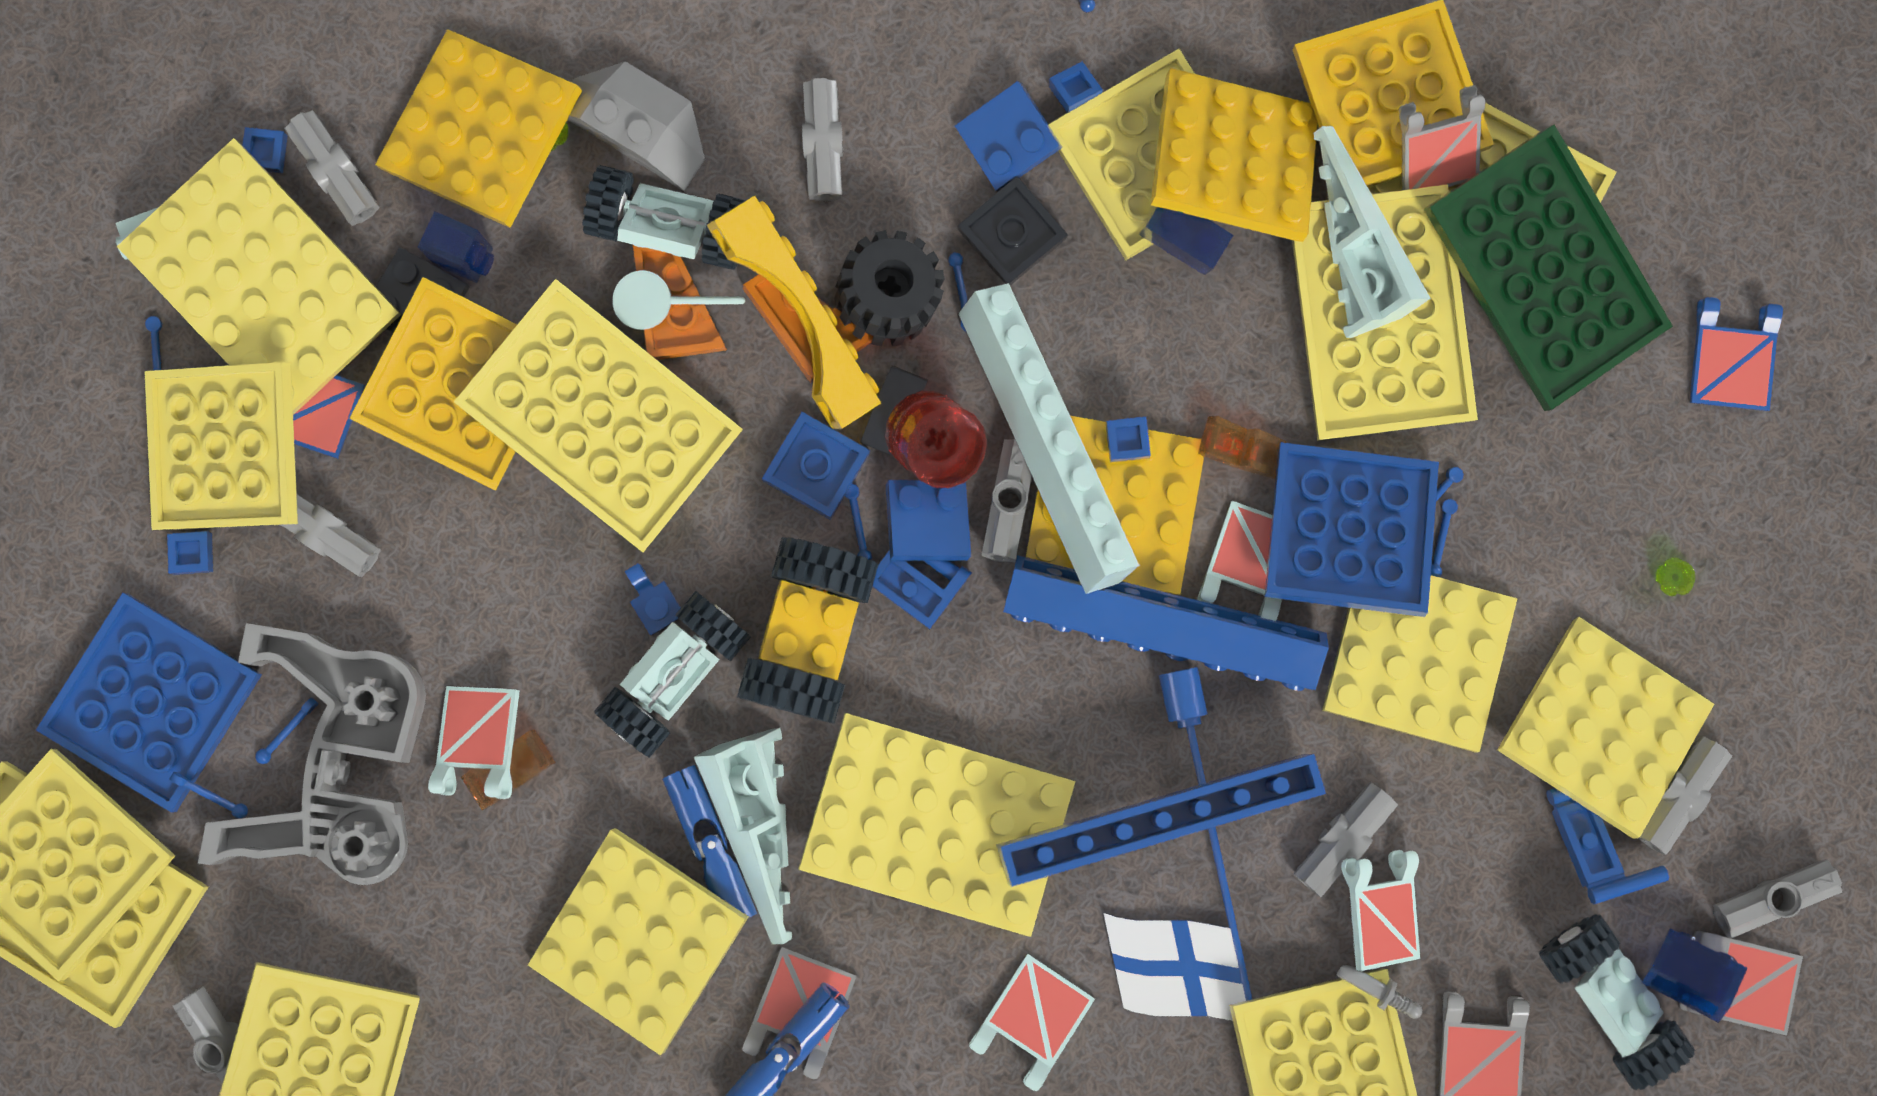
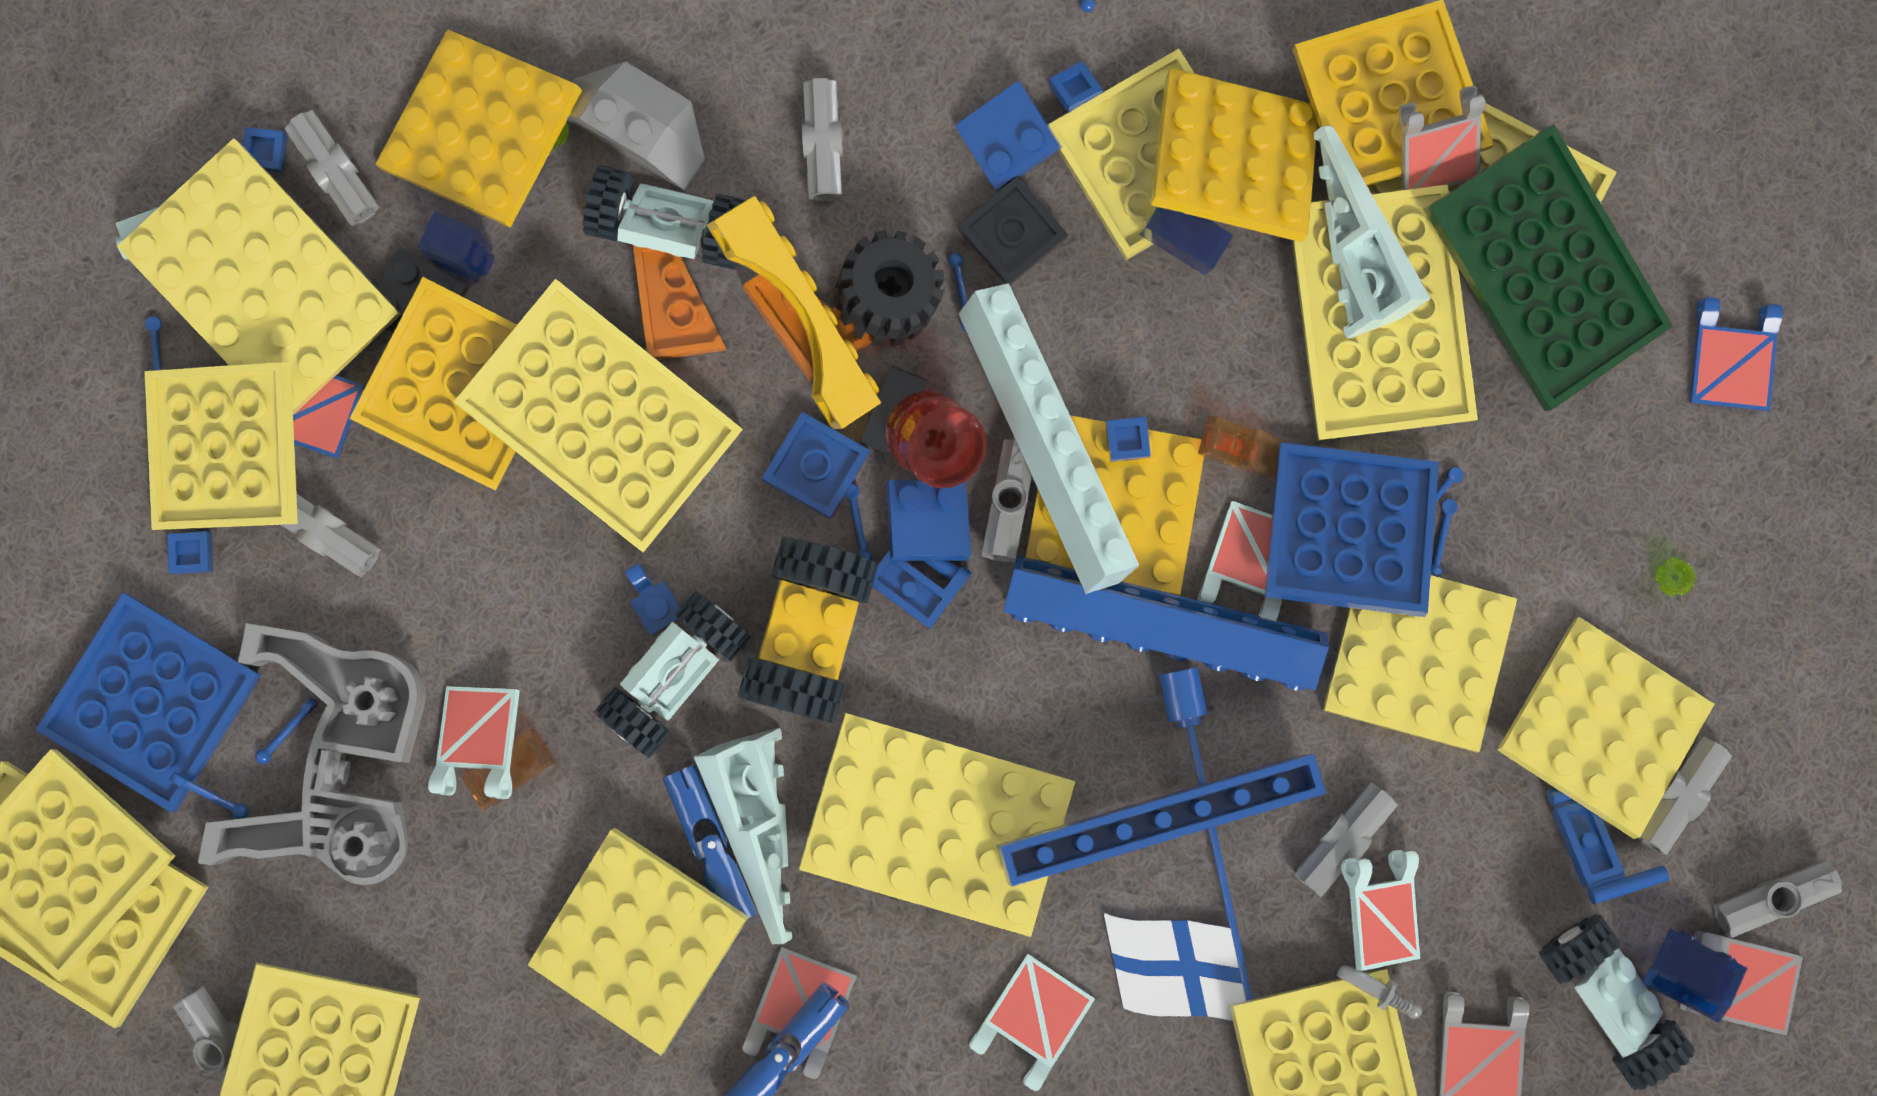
(645, 299): light aqua piece -> none

